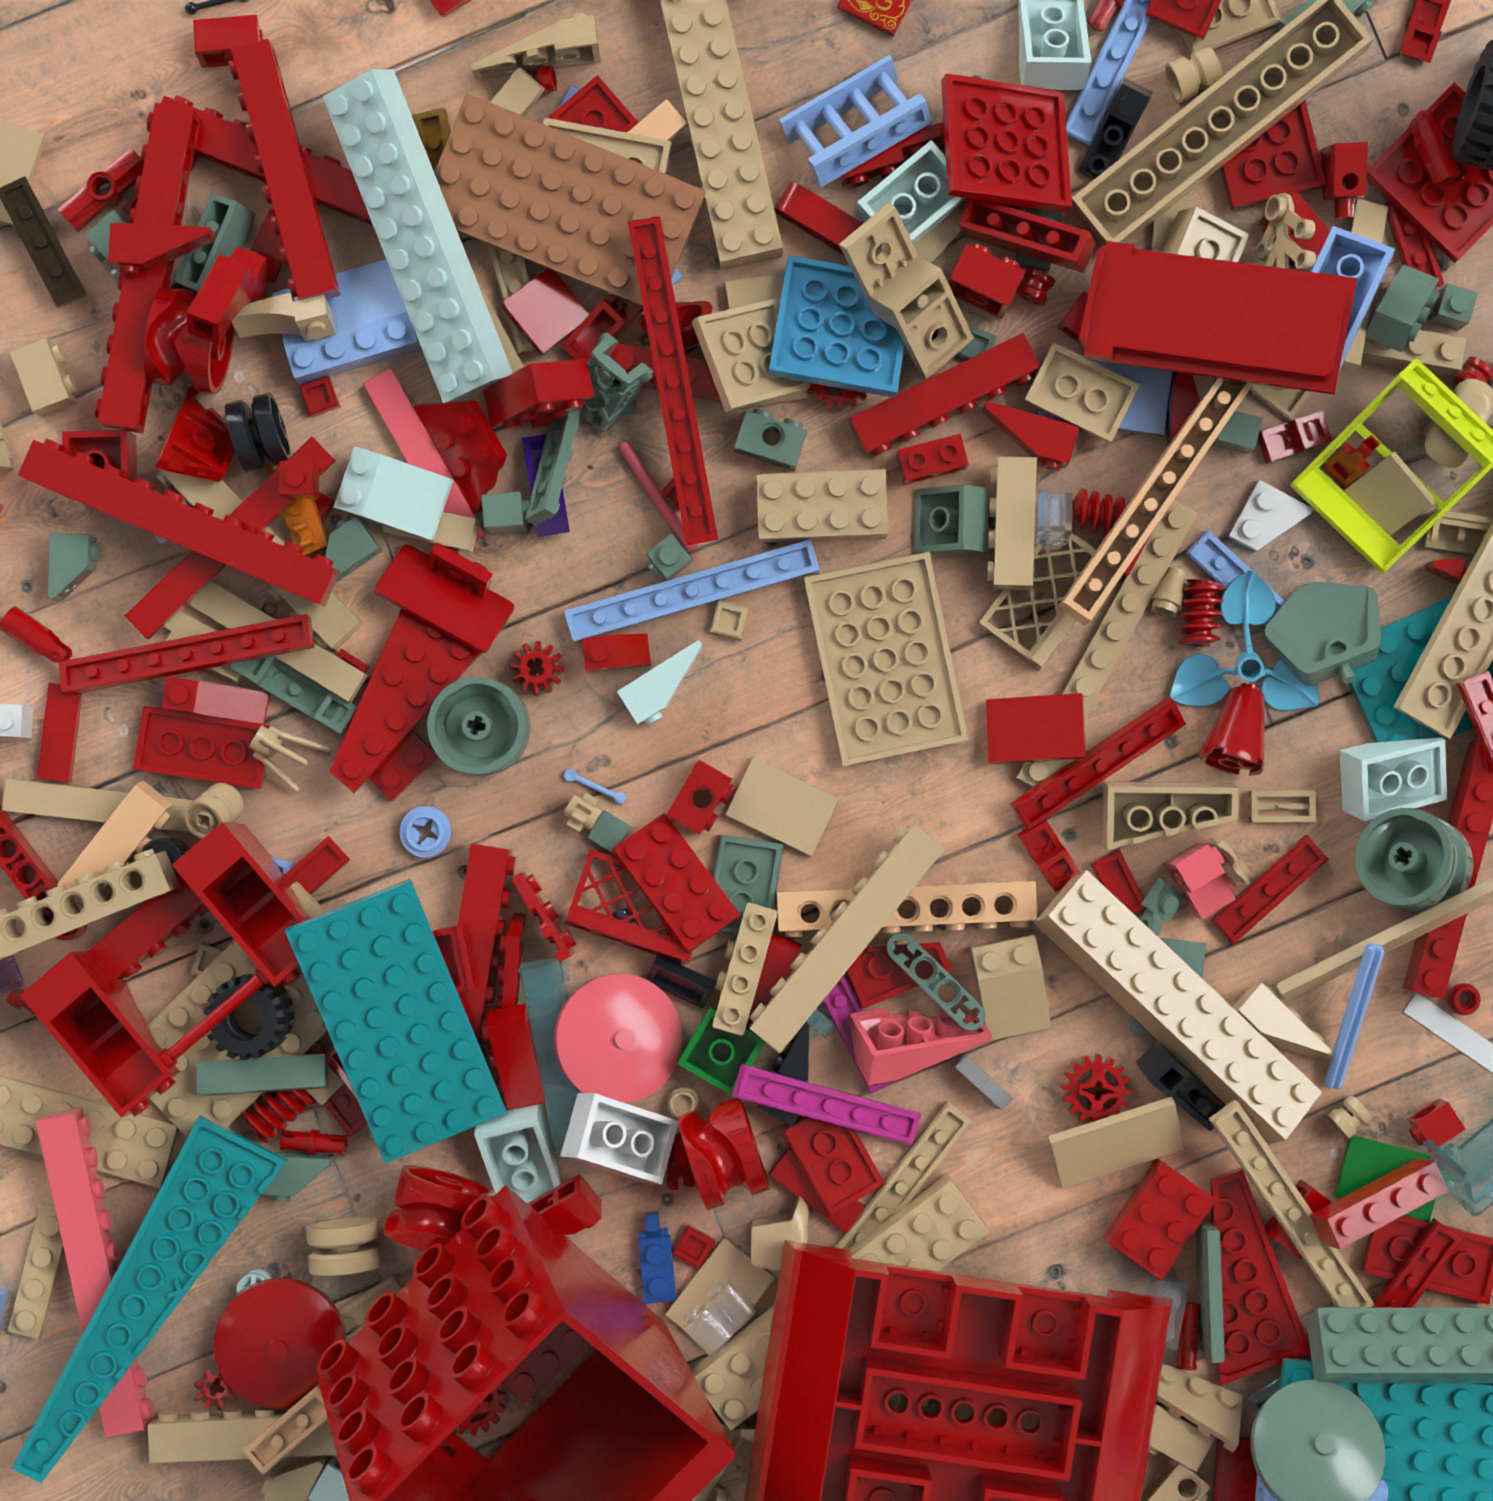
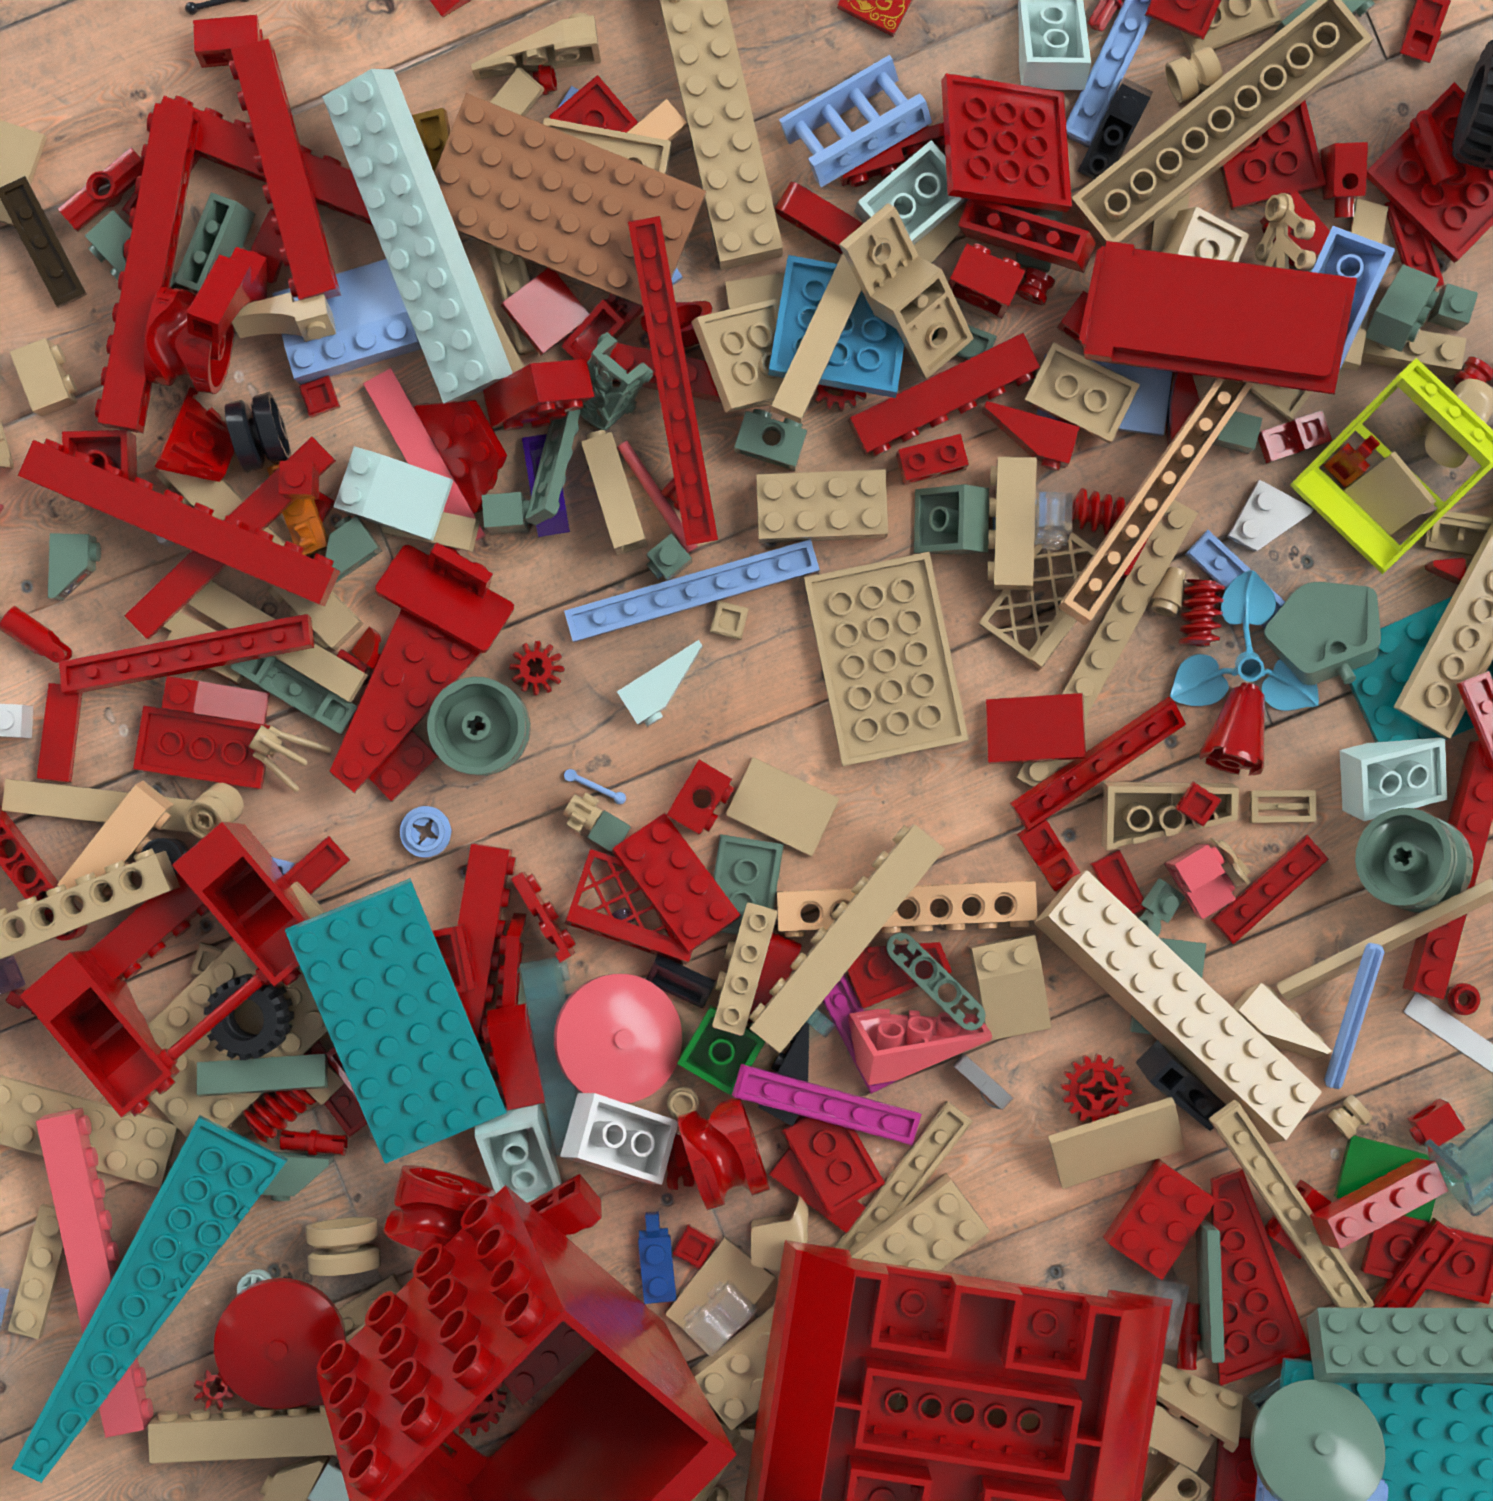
(151, 245): red slope -> none
(287, 1431): light nougat tile -> none
(367, 647): none -> red tile
(613, 492): none -> tan slope
(616, 652): red slope -> none
(818, 343): none -> tan tile
(1198, 803): none -> red tile

